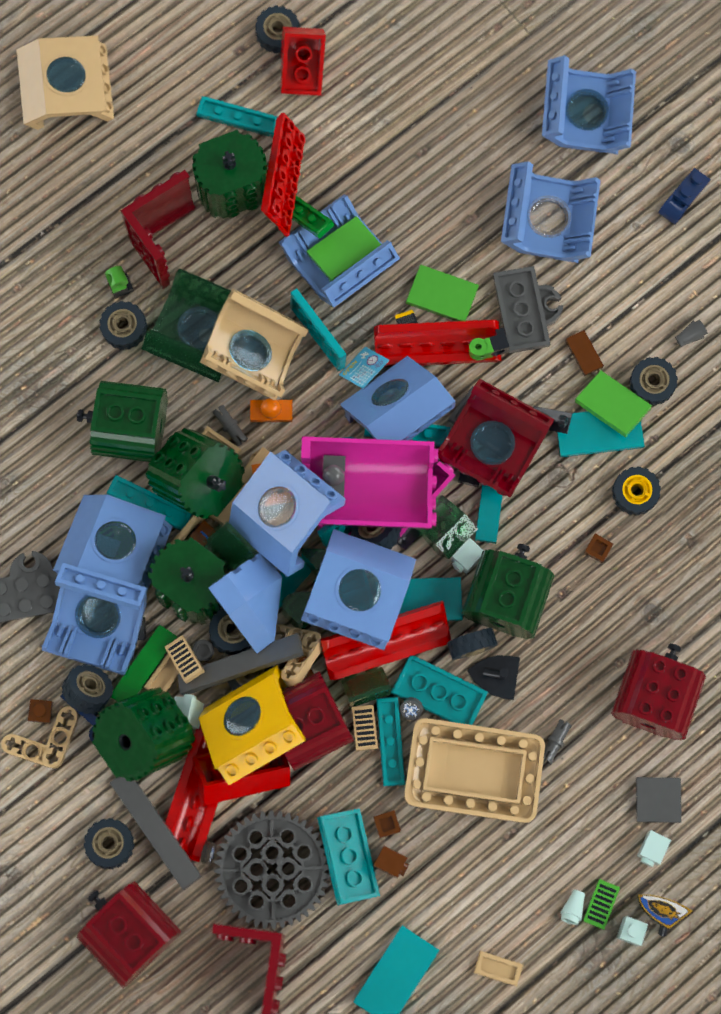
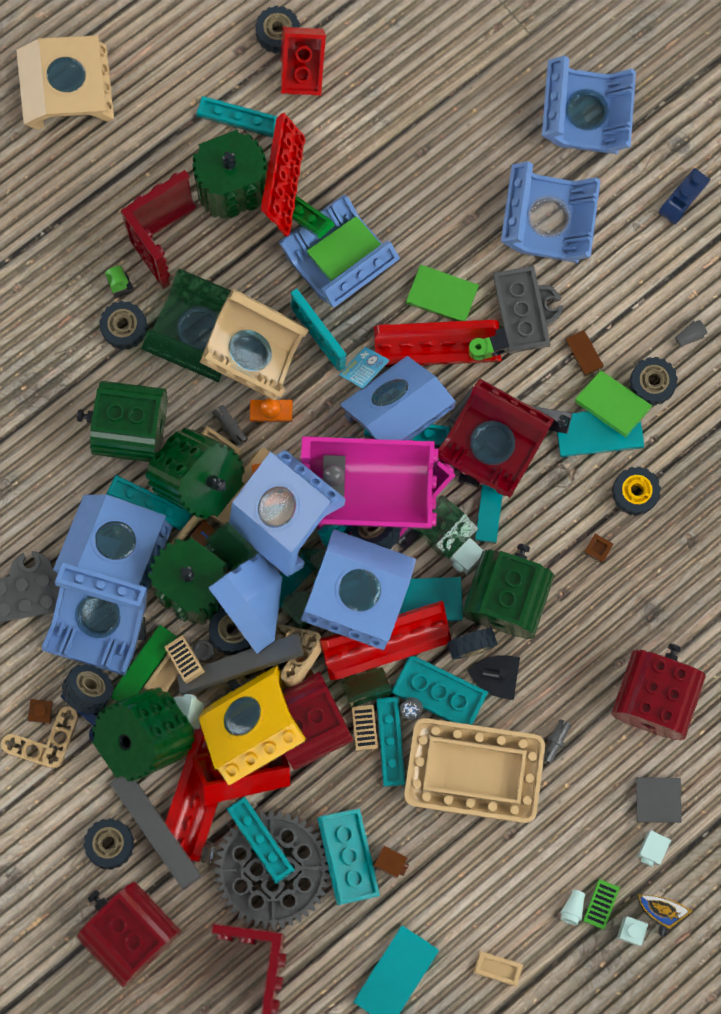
(260, 840): none -> teal tile
(387, 824): reddish brown plate -> none
(406, 317): sticker -> none

